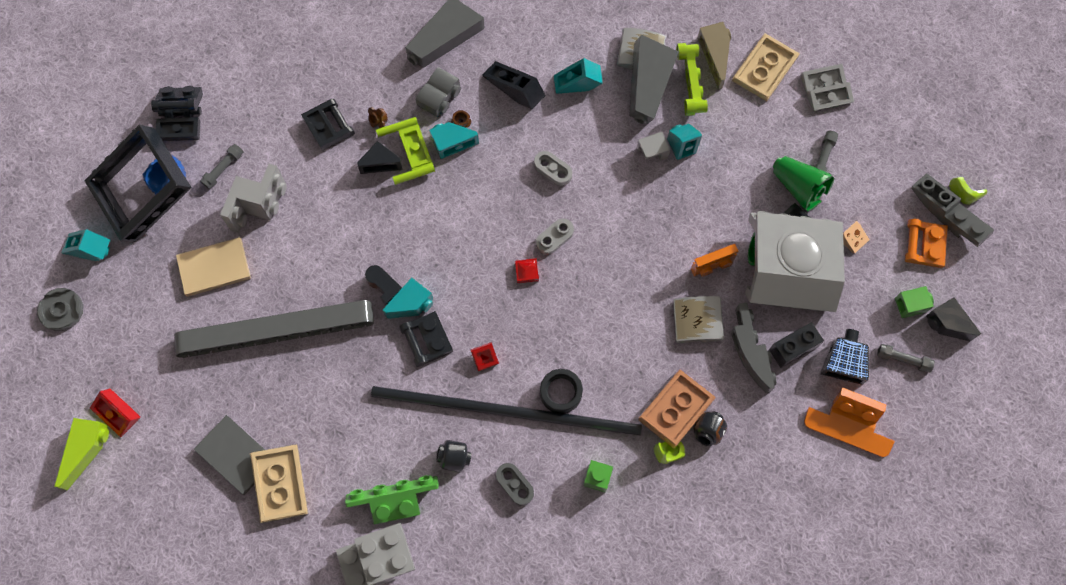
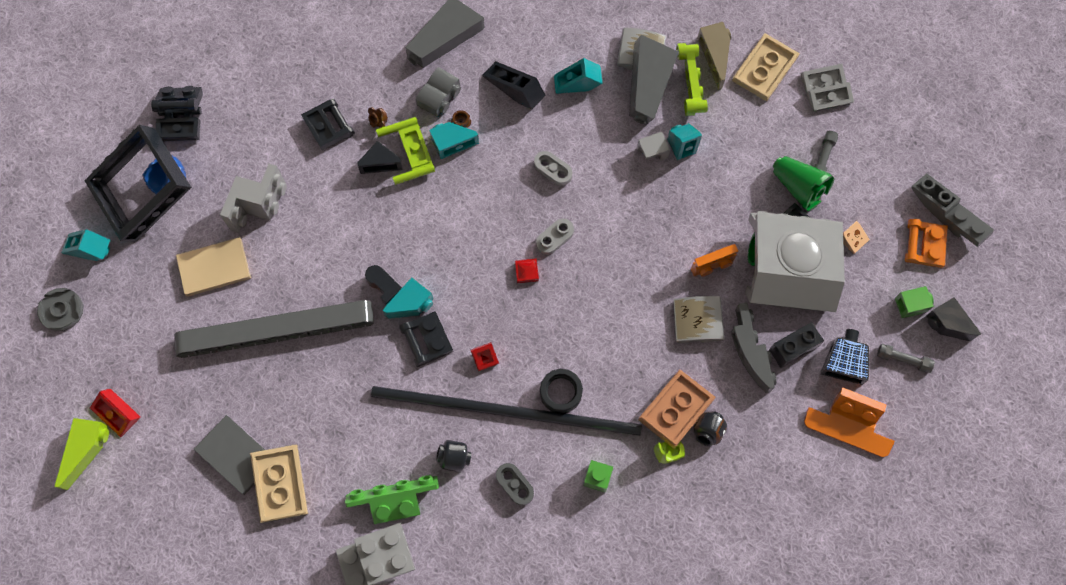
(209, 179): dark grey bar -> none
(963, 191): lime hair -> none

